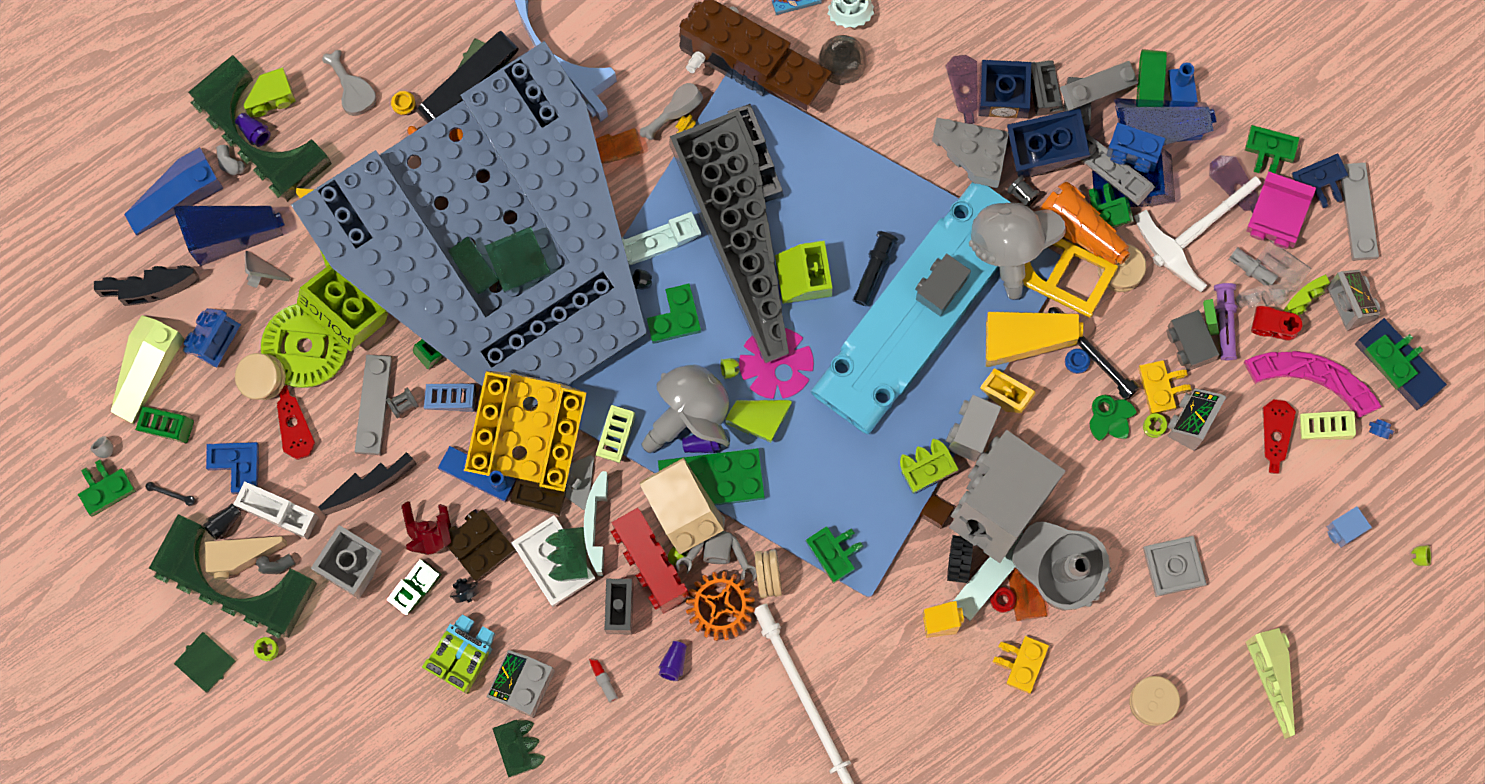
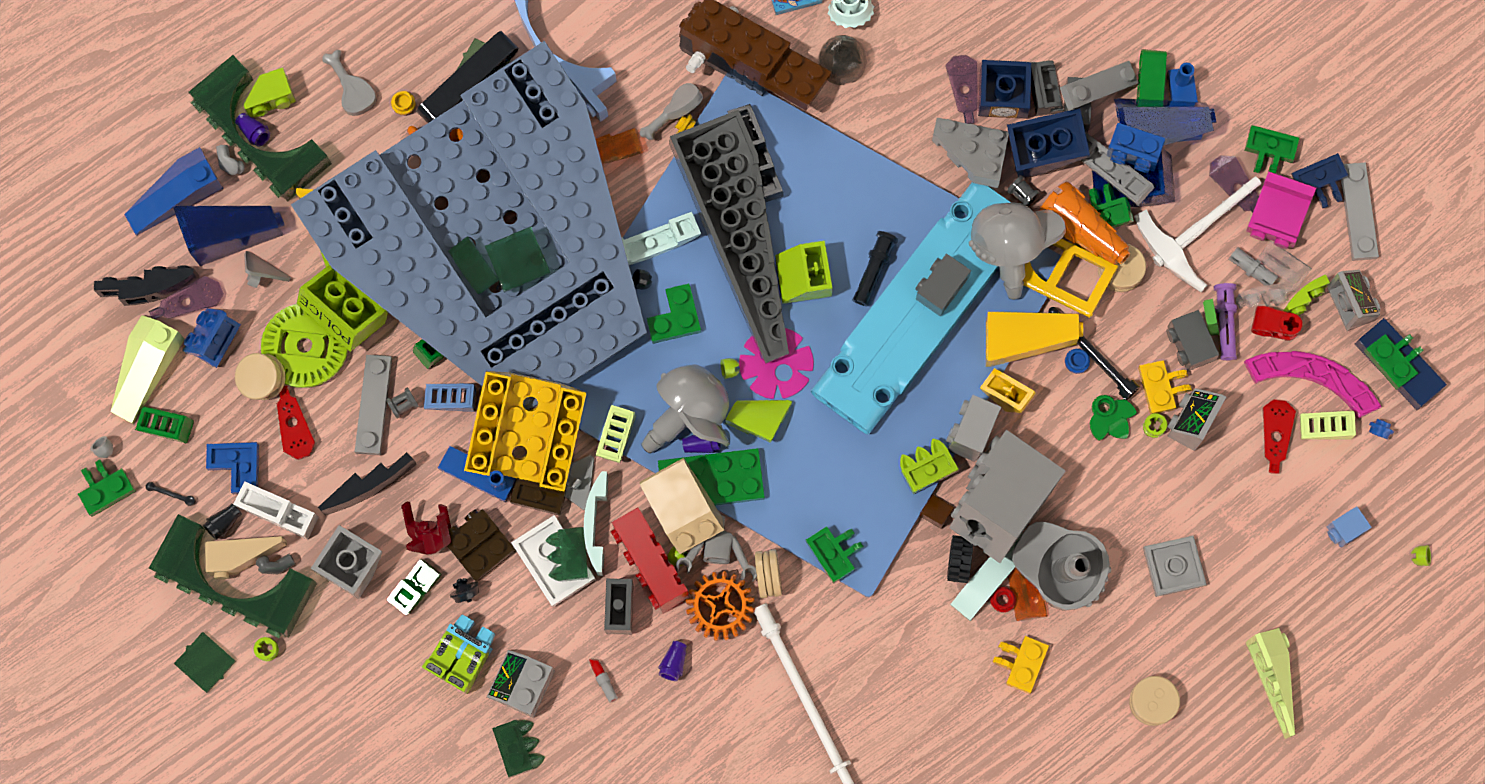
(197, 297): none -> clear purple piece
(942, 619): yellow slope -> none

